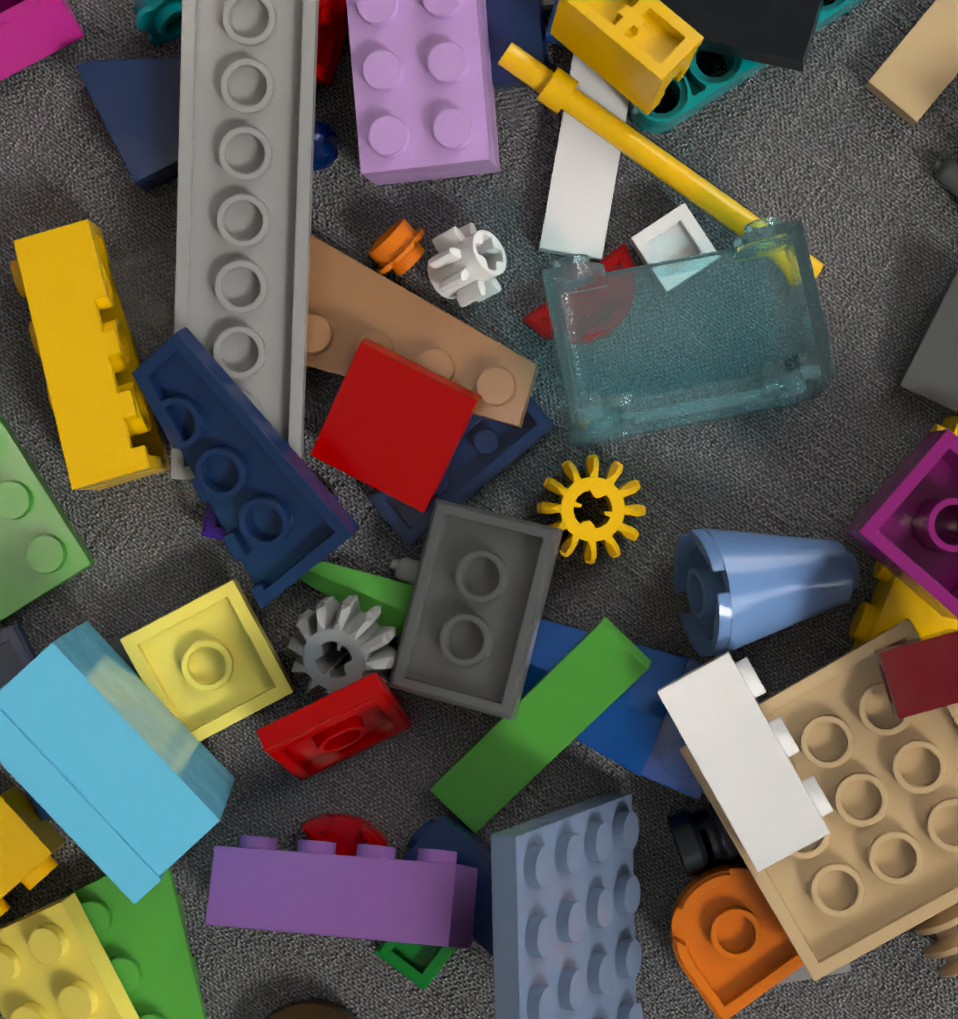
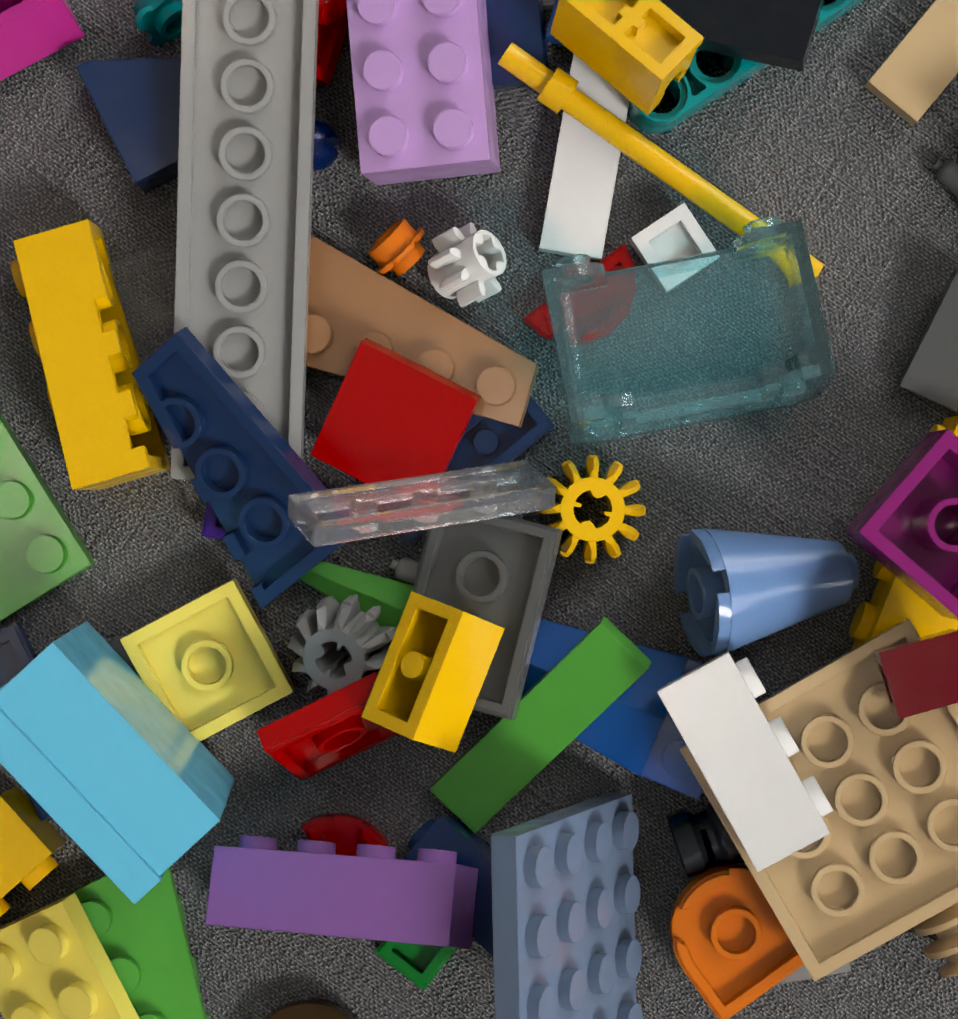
(420, 502): none -> clear tile
(432, 673): none -> yellow brick

